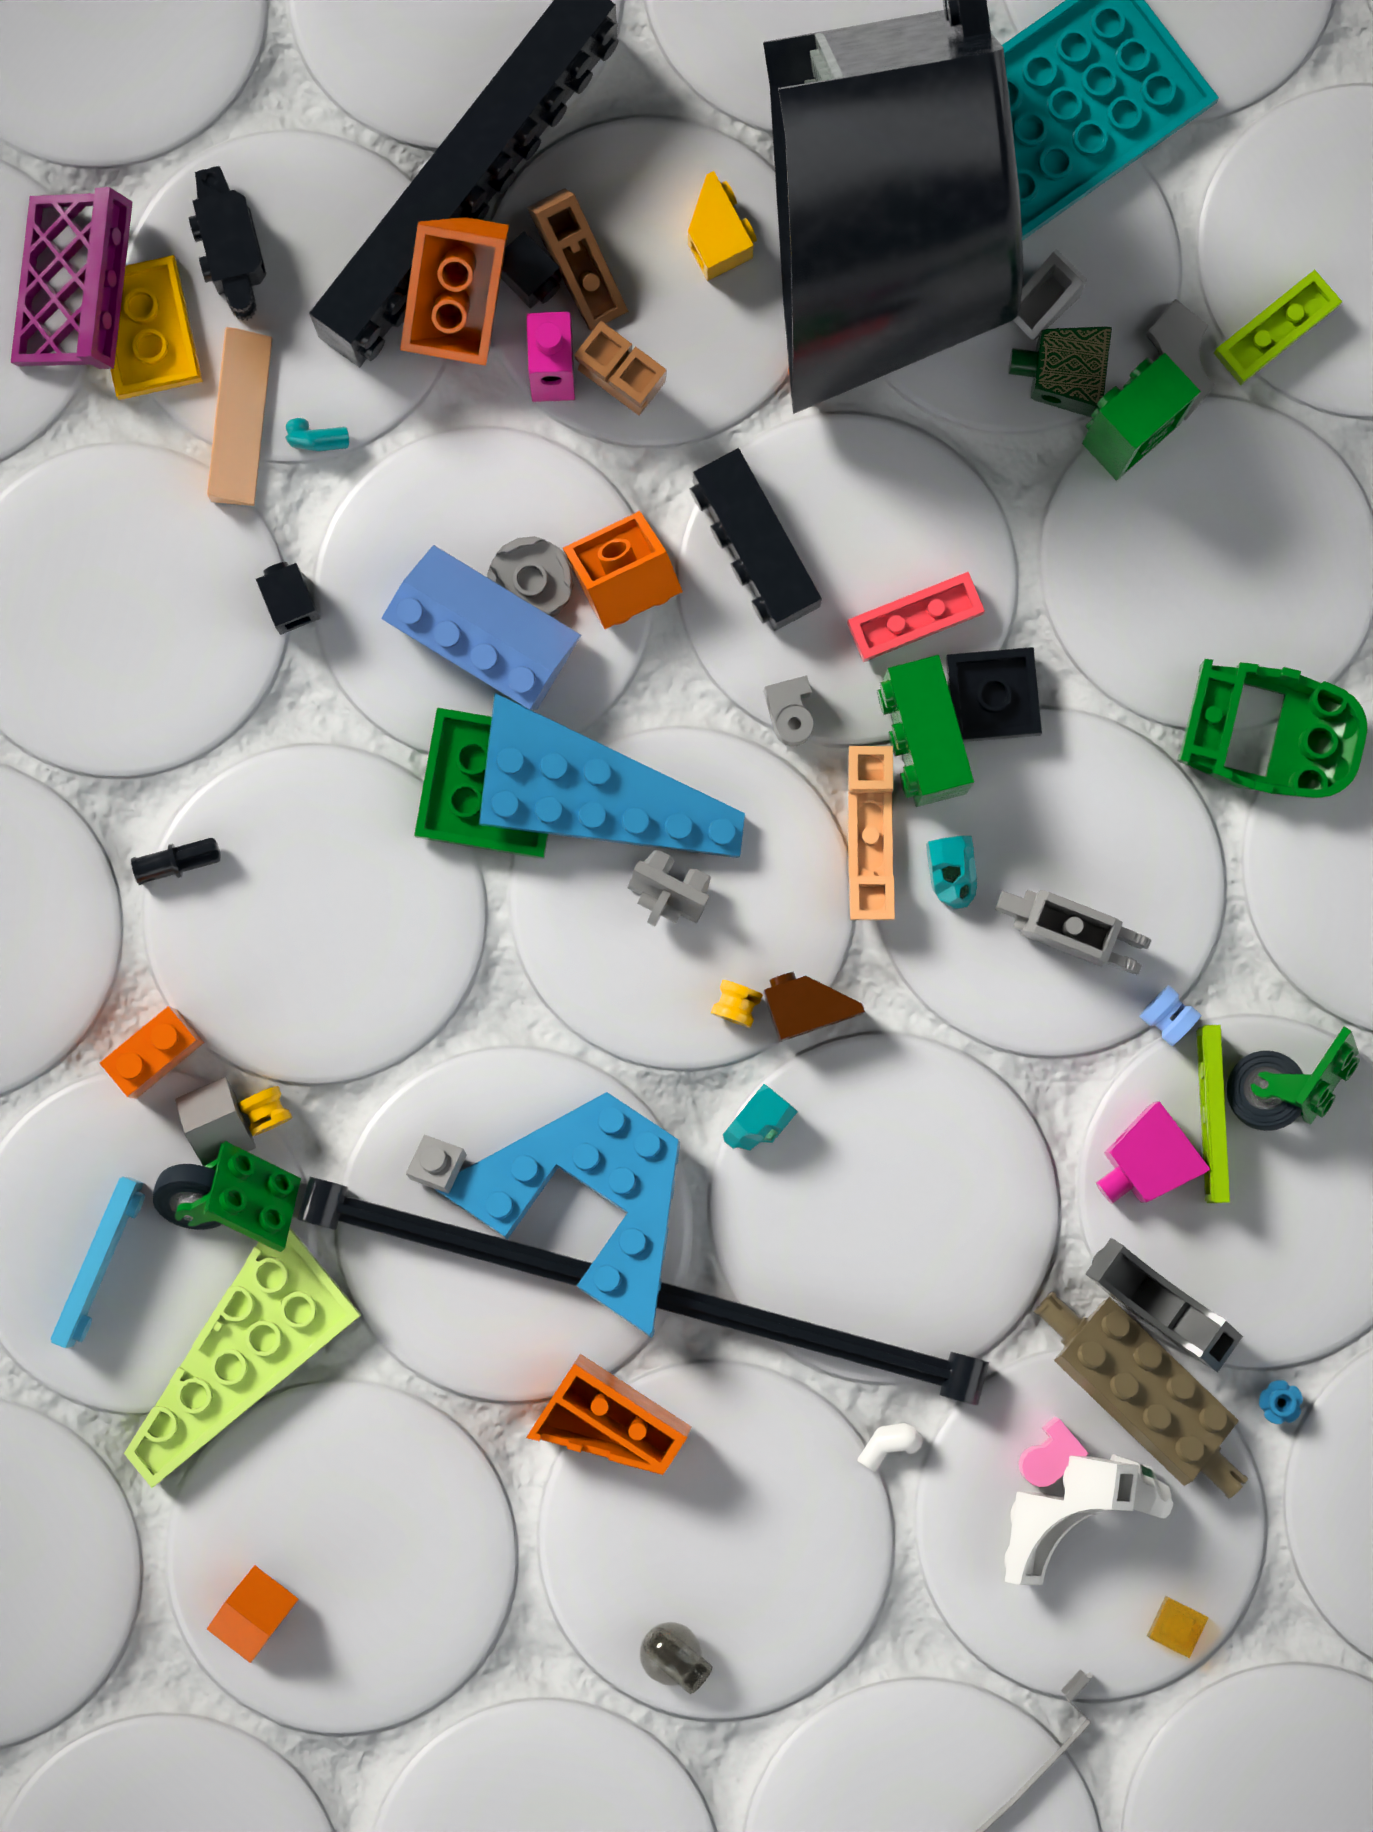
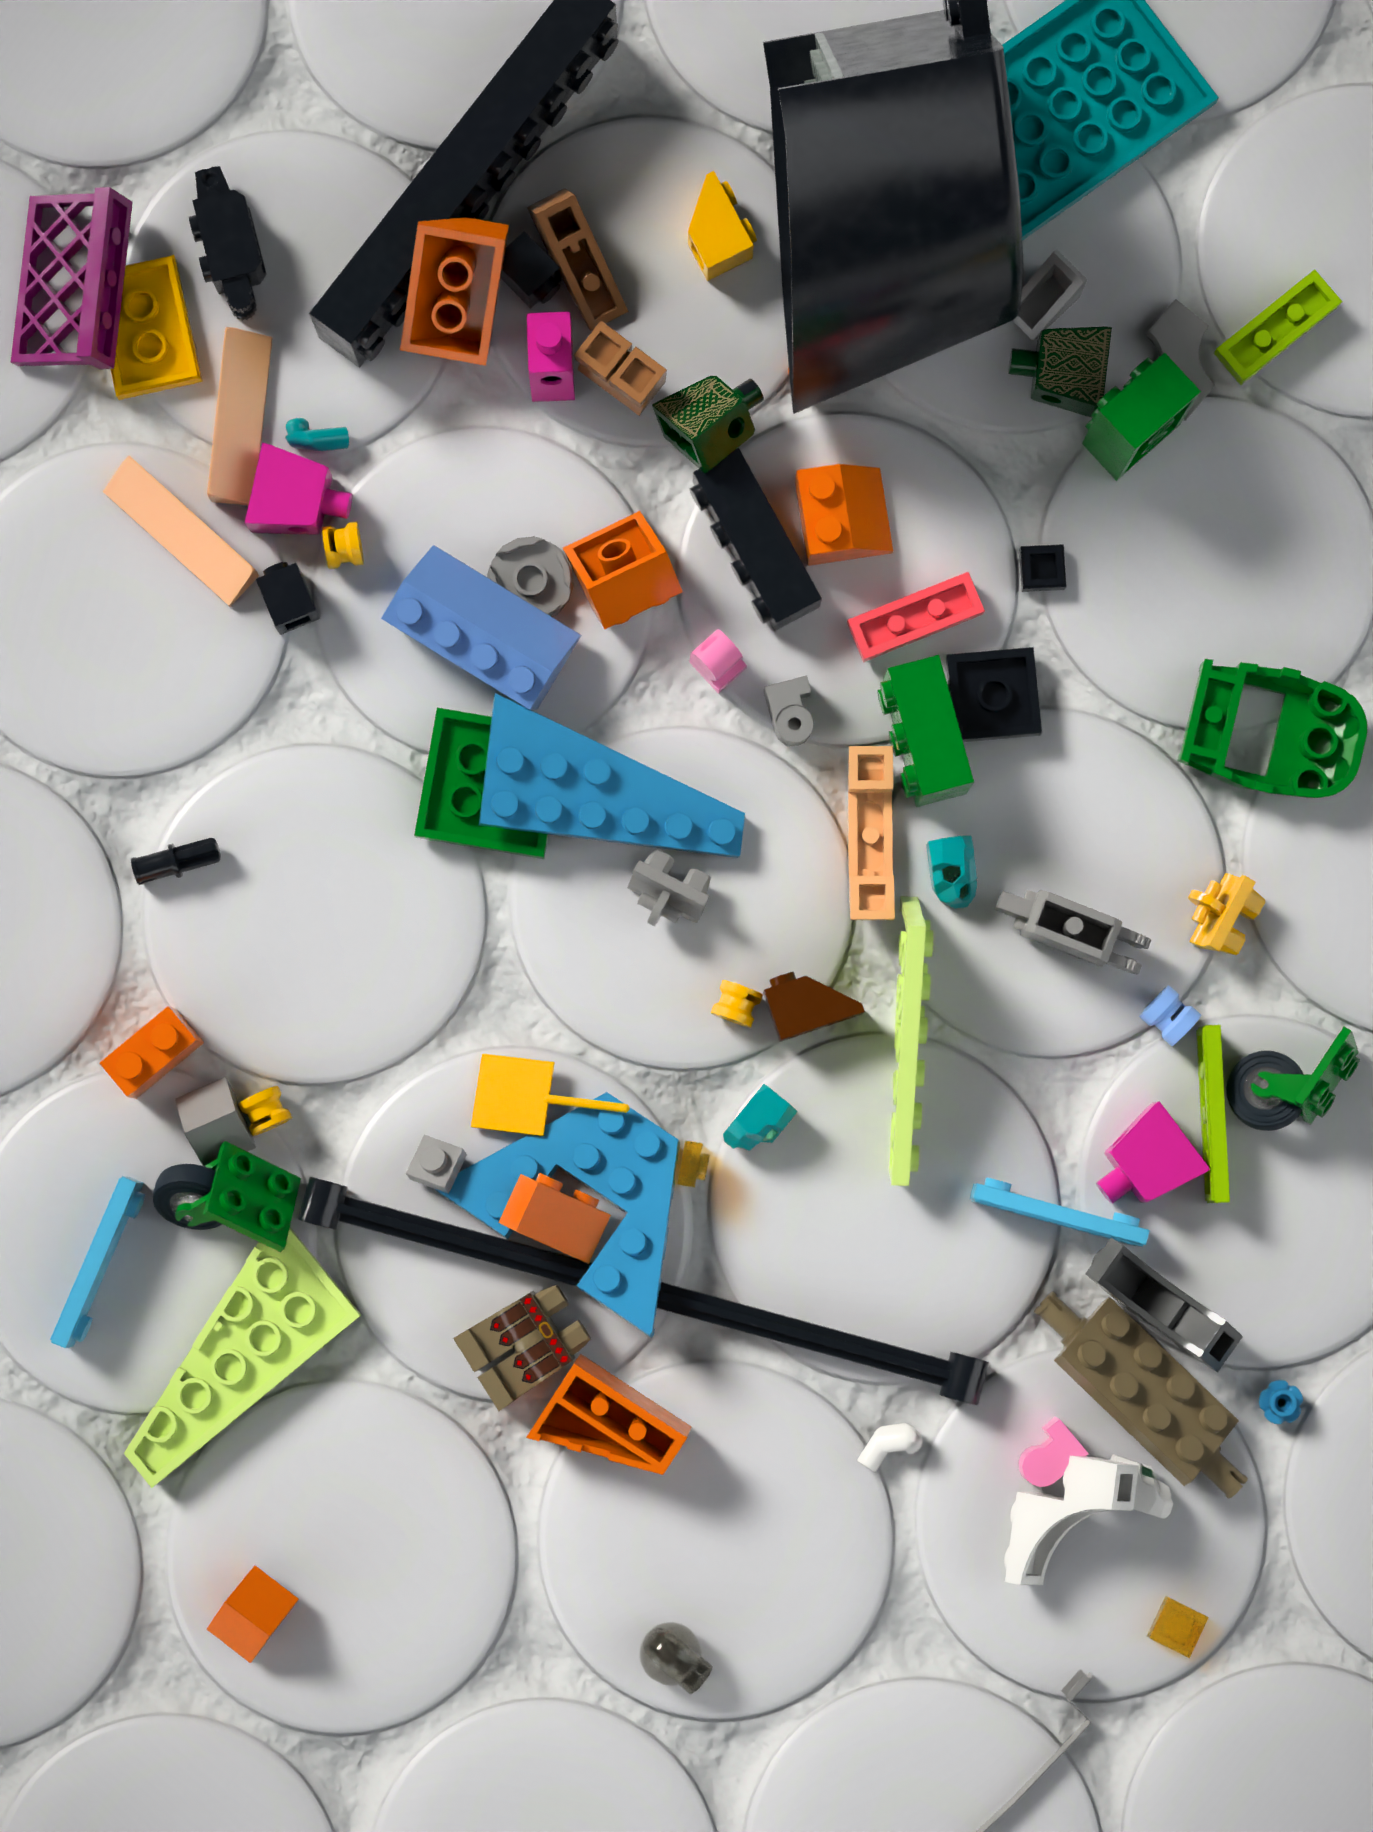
(180, 531): none -> light nougat slope
(292, 495): none -> dark pink torso
(347, 545): none -> yellow wheel
(516, 1095): none -> yellow piece
(532, 1335): none -> dark tan hips
(555, 1218): none -> orange brick
(693, 1164): none -> clear yellow plate
(708, 419): none -> dark green torso
(718, 660): none -> bright pink leg
(842, 513): none -> orange slope
(910, 1029): none -> yellowish green wing
(1042, 568): none -> black tile
(1120, 1228): none -> medium azure plate
(1219, 910): none -> yellow hips

